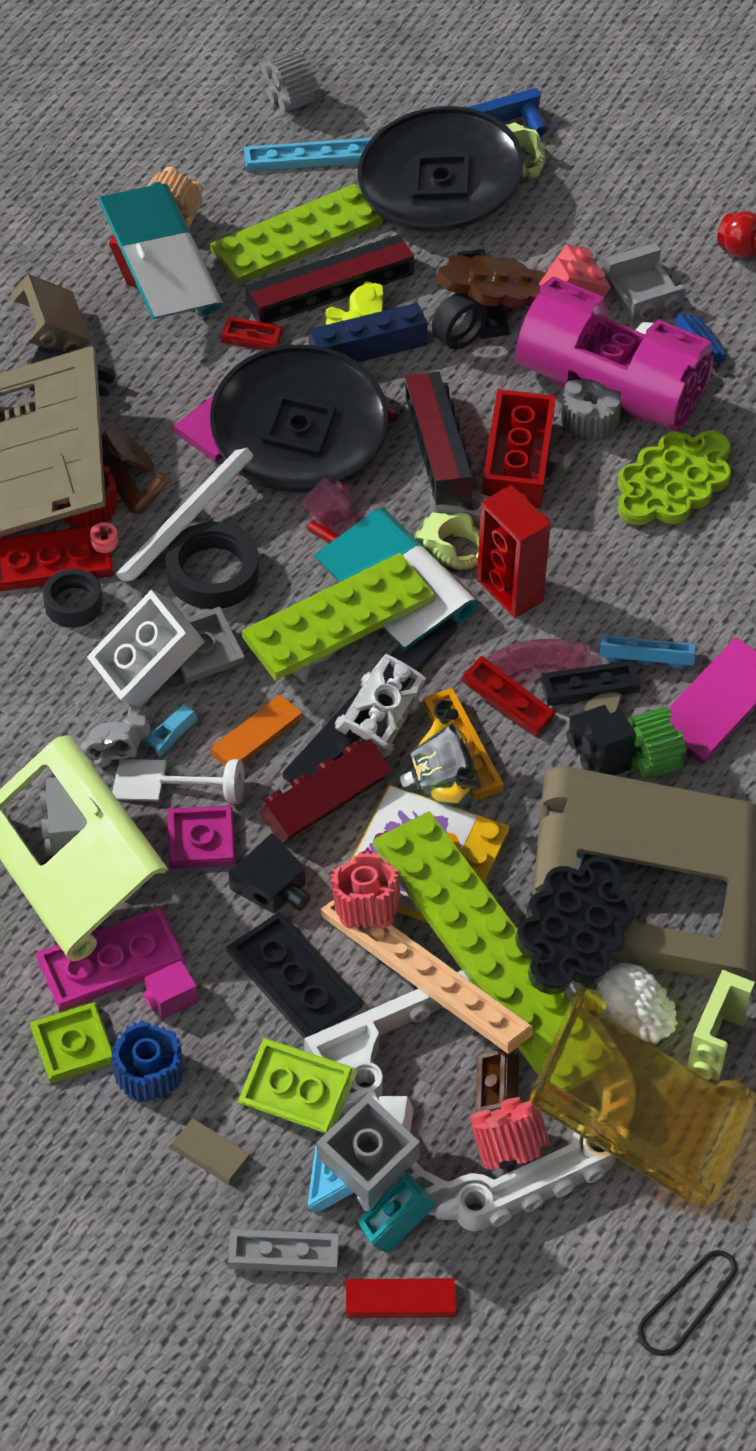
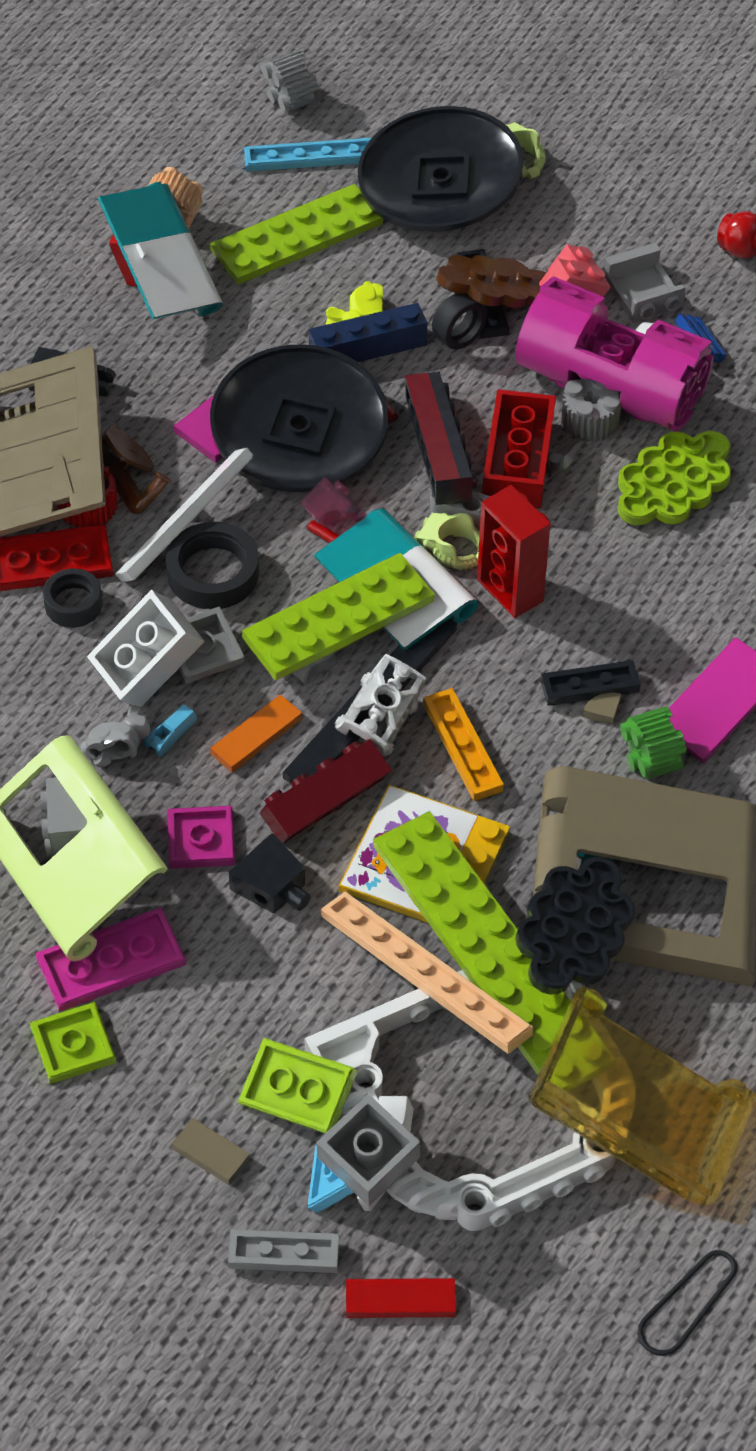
(55, 314): dark tan panel -> none
(104, 529): coral bush -> none
(143, 780): white piece -> none
(147, 1061): blue brick -> none
(170, 990): dark pink brick -> none
(251, 337): red tile -> none
(294, 976): black tile -> none
(328, 279): black brick -> none
(366, 891): coral brick -> none
(396, 1213): teal slope -> none
(443, 760): torso -> none
(496, 1079): reddish brown slope -> none
(508, 696): red tile -> none
(509, 1133): coral brick -> none
(517, 105): blue piece -> none
(540, 654): clear pink tile -> none
(602, 740): black brick -> none
(637, 1002): white piece -> none
(647, 651): dark azure plate -> none
(728, 1002): yellowish green panel -> none

